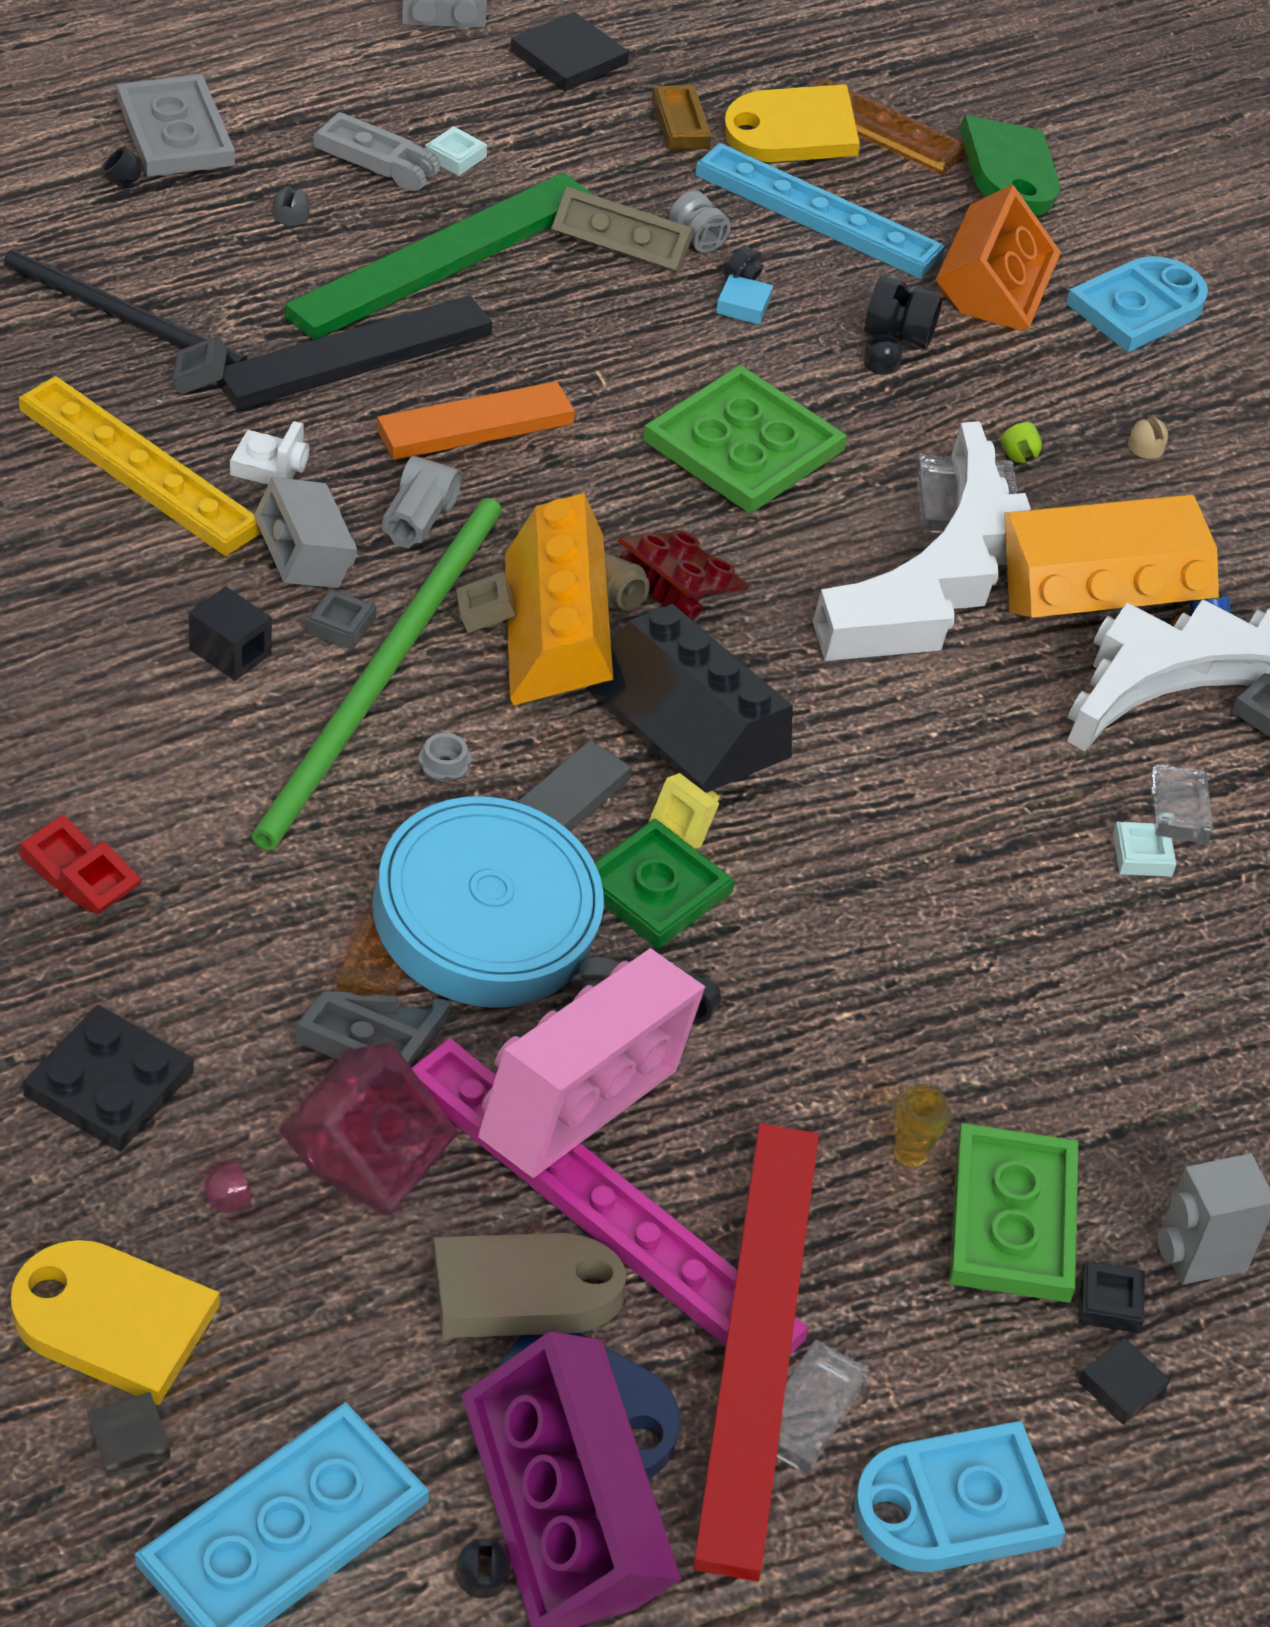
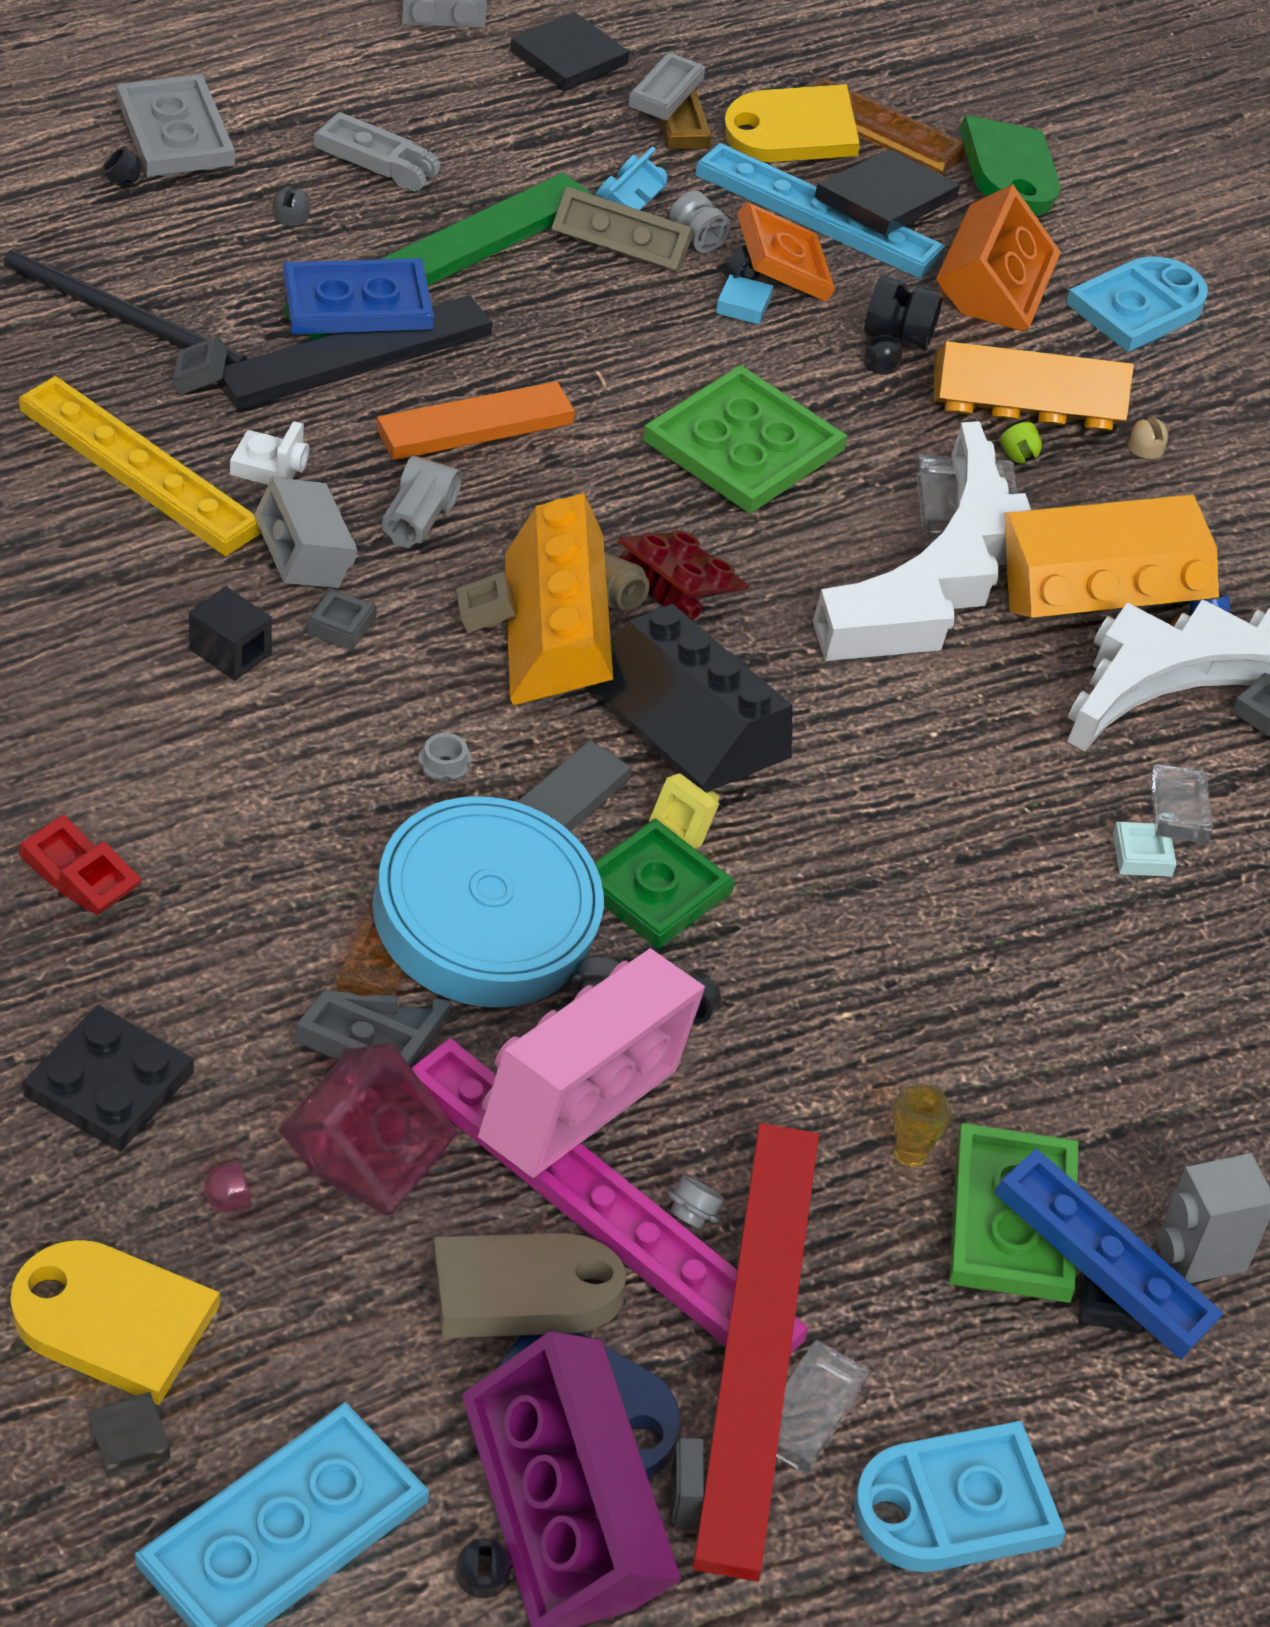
(357, 296): none -> blue tile
(375, 677): bright green piece -> none
(457, 150): light aqua tile -> none
(637, 182): none -> medium azure hinge
(666, 86): none -> light grey tile
(687, 1483): none -> dark grey tile
(695, 1202): none -> light grey plate
(785, 251): none -> orange tile
(886, 191): none -> black tile
(1032, 384): none -> light orange slope
(1108, 1253): none -> blue plate
(1123, 1381): black tile -> none

